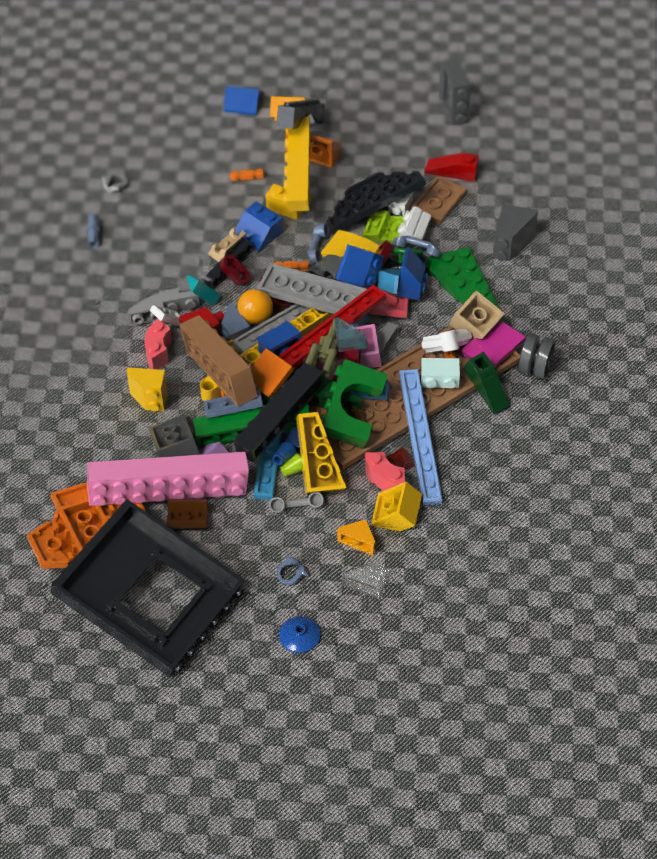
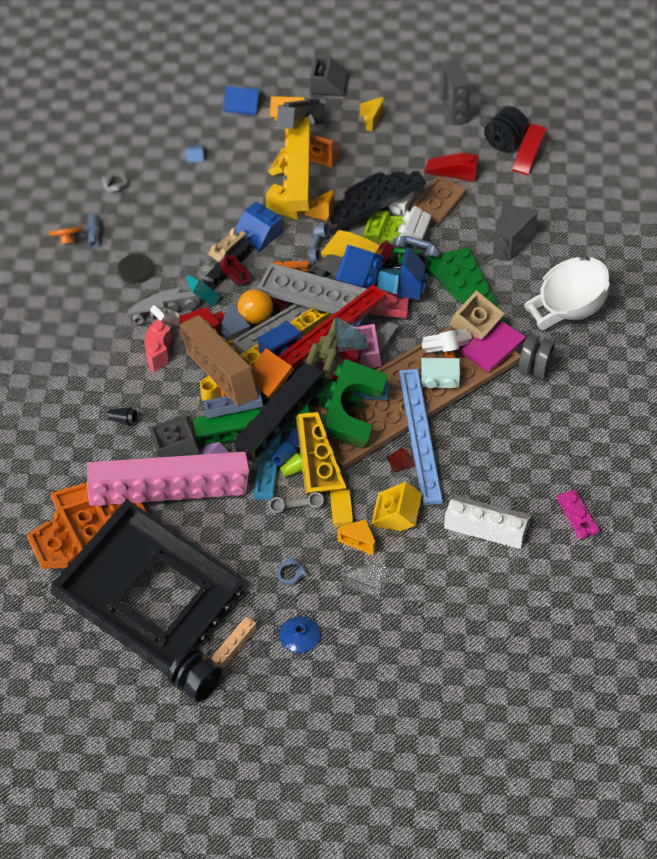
(66, 235): none -> orange piece
(123, 415): none -> black cone
(135, 268): none -> clear smoke tile
(148, 387): yellow slope -> none
(187, 513): reddish brown bracket -> none
(195, 153): none -> medium blue slope
(195, 674): none -> black wheel
(234, 642): none -> light nougat piece
(247, 174): orange axle -> none
(279, 163): none -> yellow plate
(322, 206): none -> light orange slope
(327, 76): none -> dark grey slope
(341, 507): none -> yellow tile
(372, 112): none -> yellow slope
(382, 472): coral brick -> none
(486, 521): none -> white slope
(487, 382): dark green slope -> none
(506, 128): none -> black wheel
(529, 149): none -> red slope
(571, 291): none -> white windscreen
(577, 514): none -> dark pink plate

